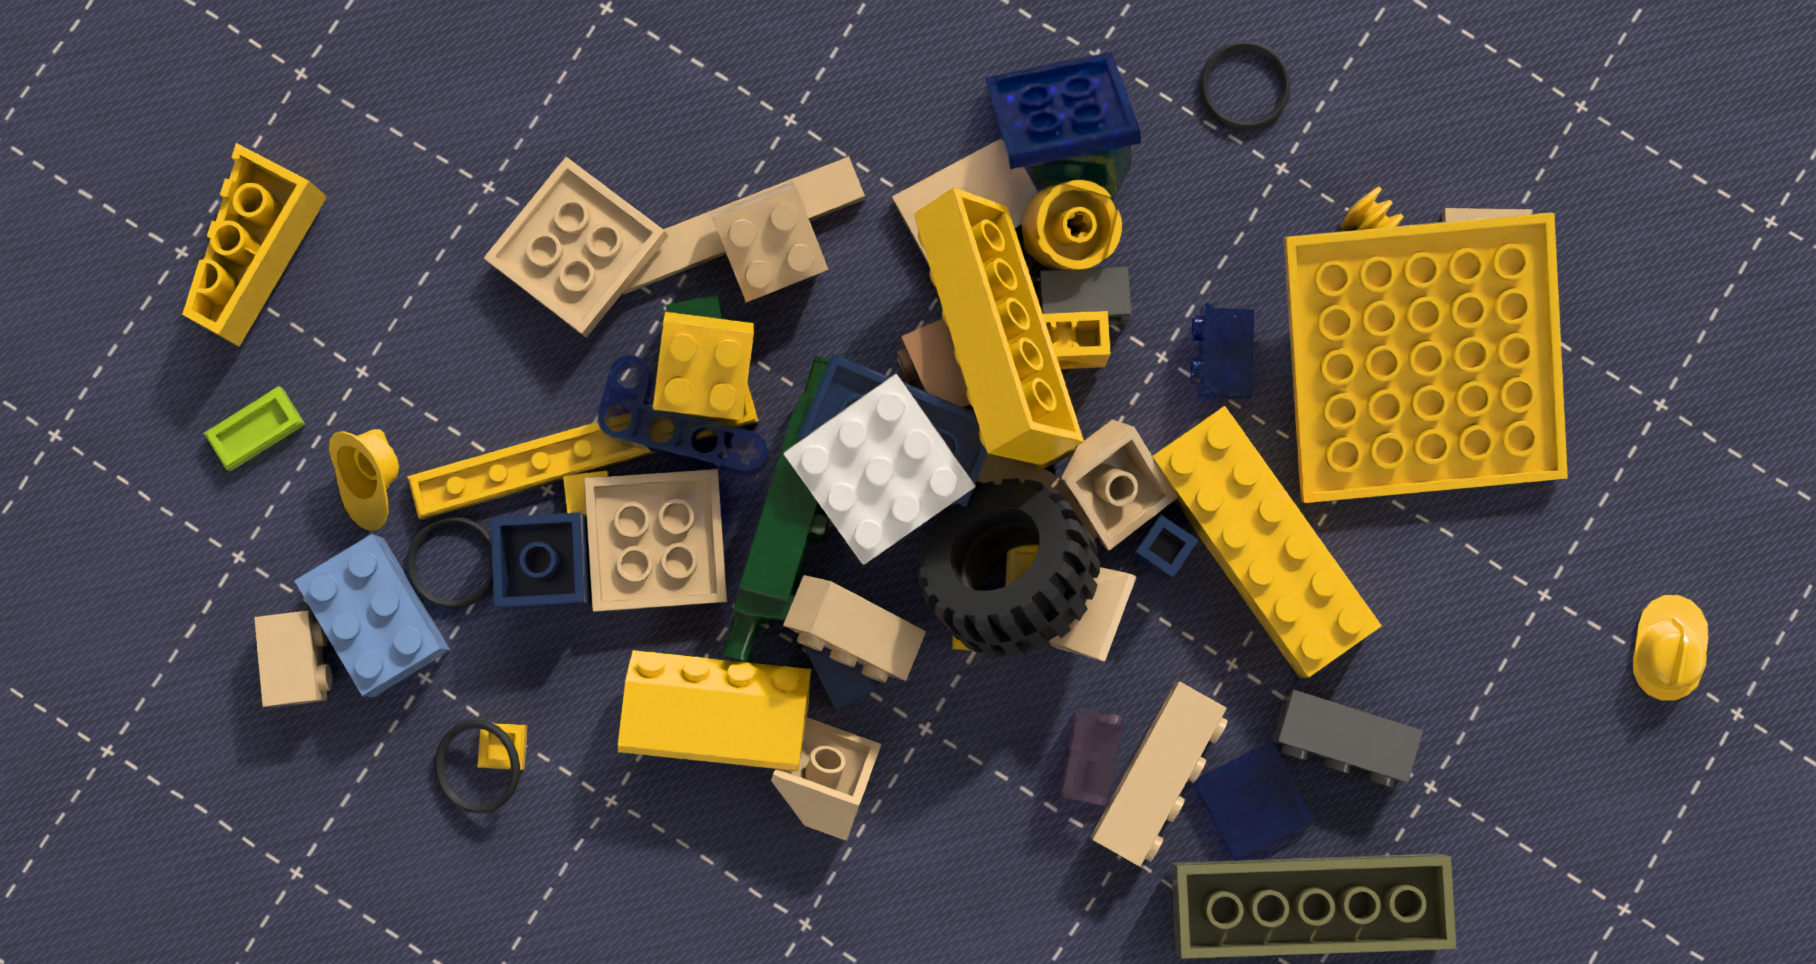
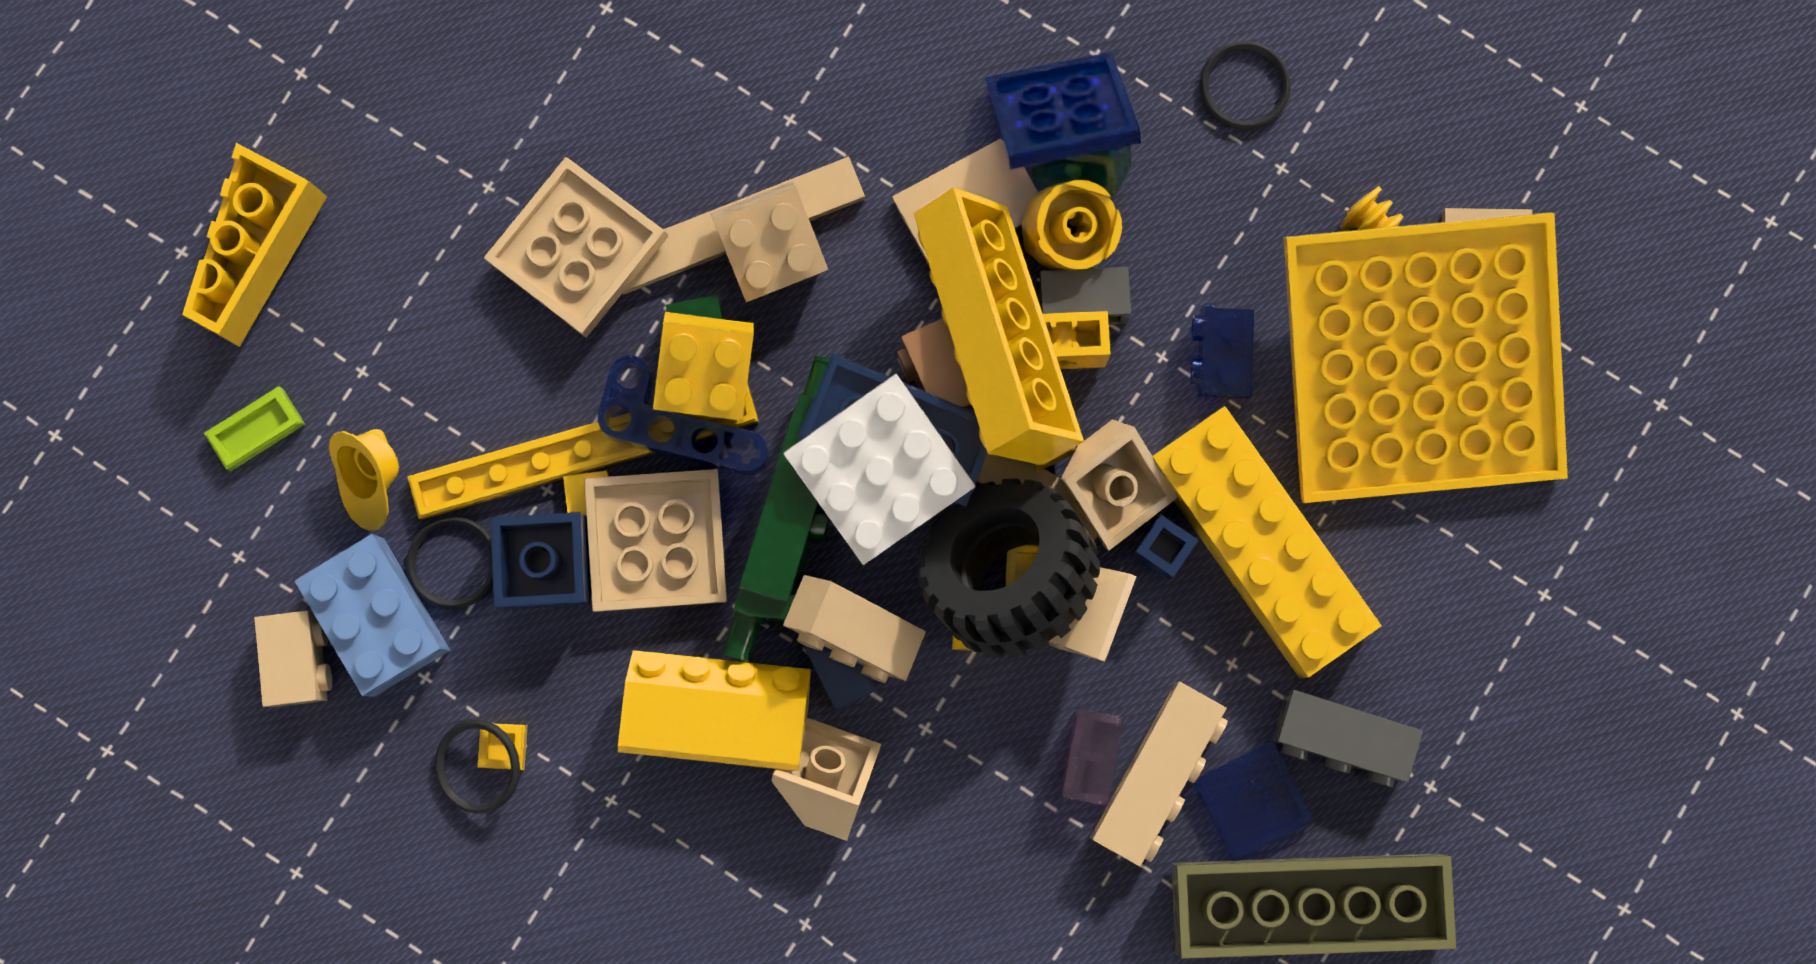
(1670, 648): yellow piece -> none

